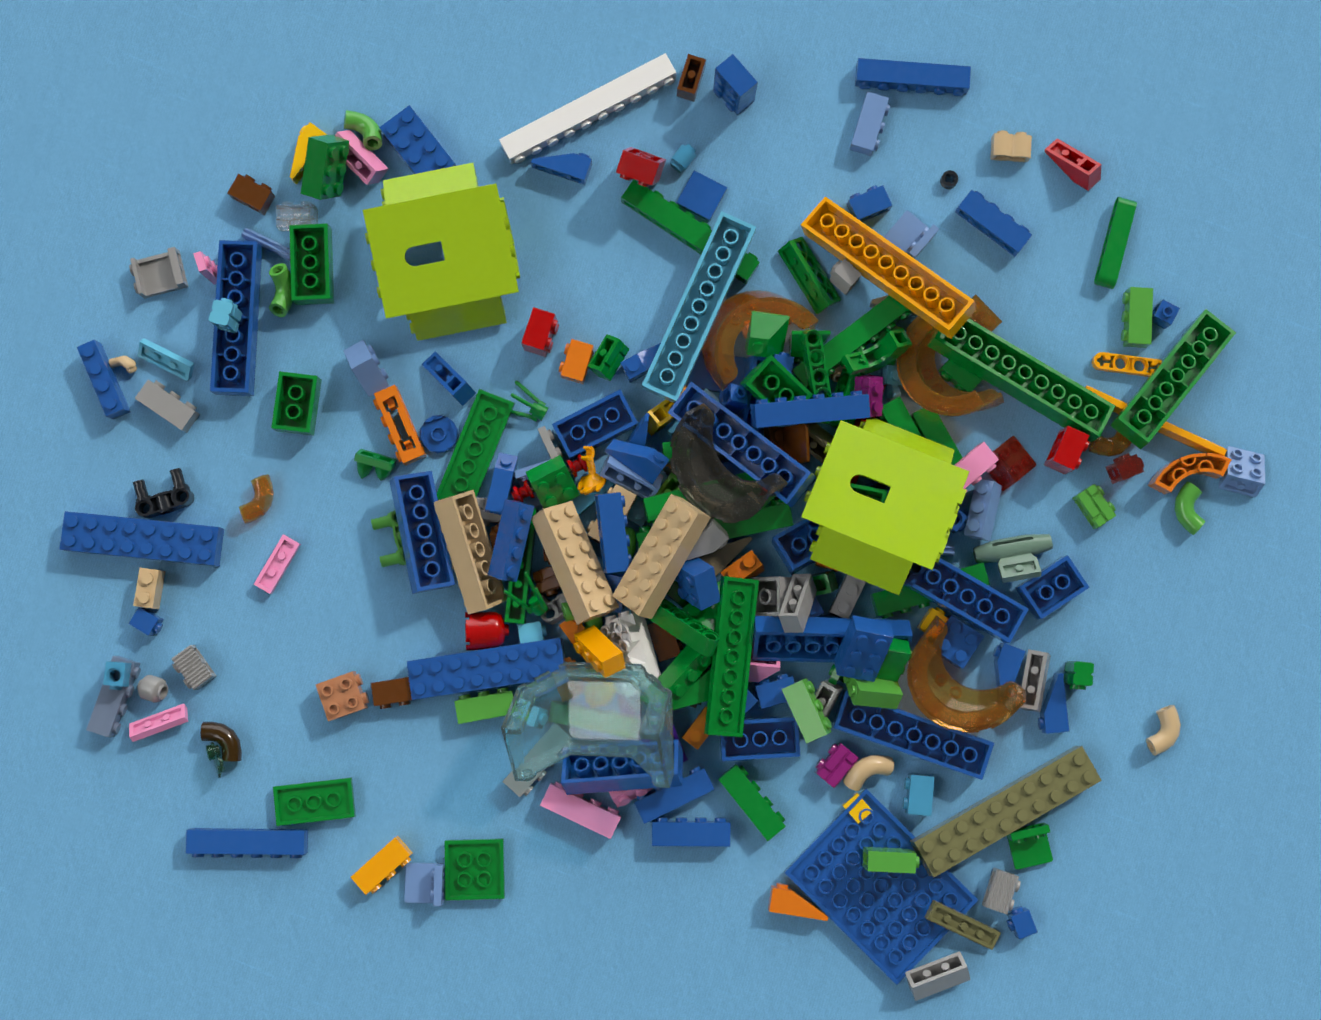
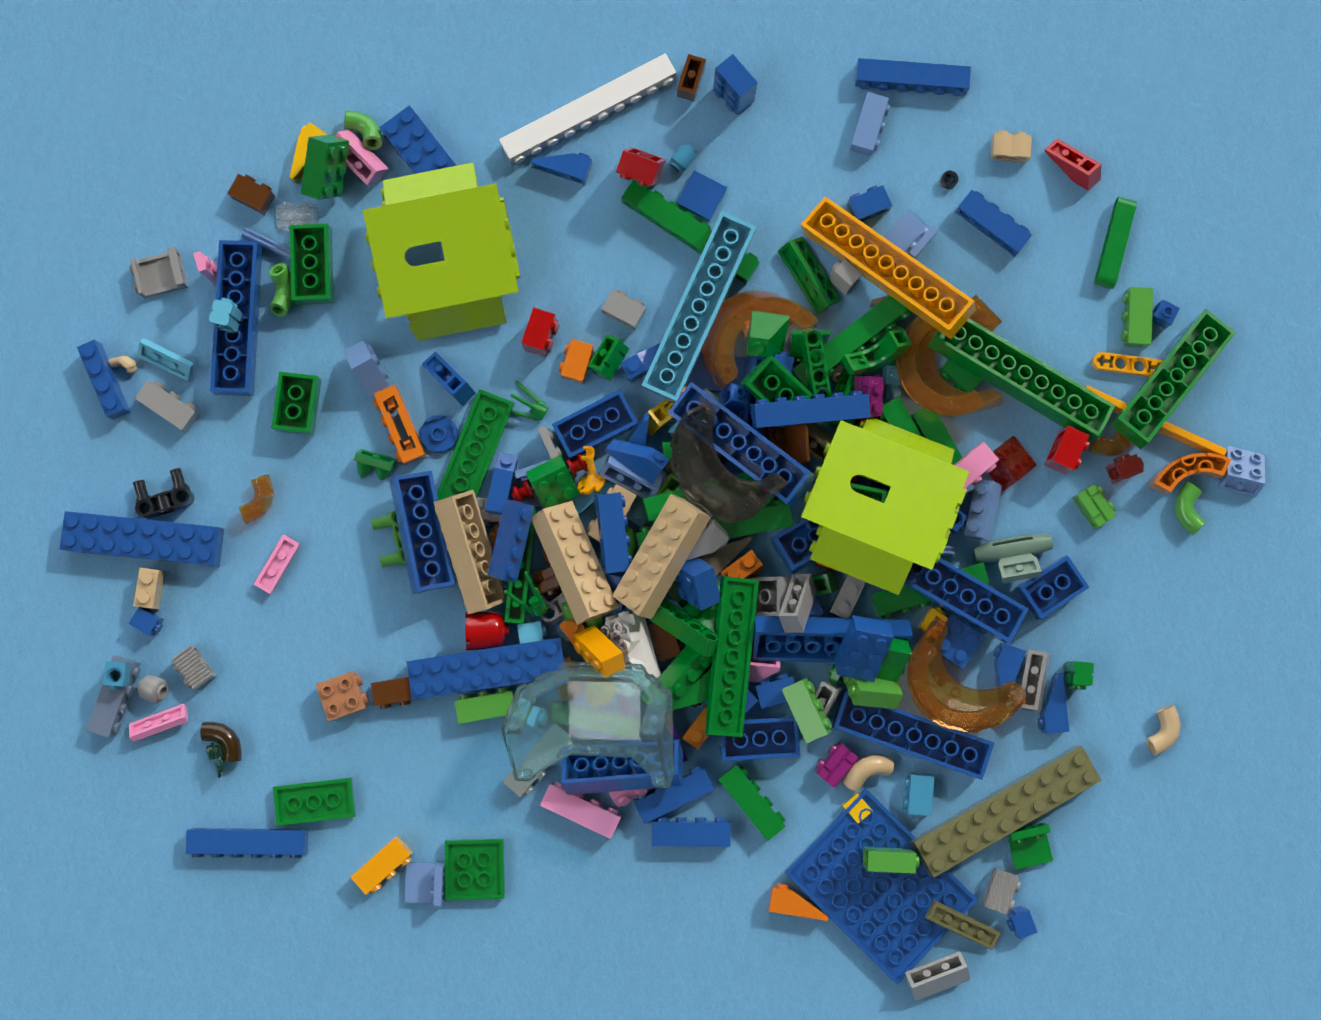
(624, 309): none -> light grey brick

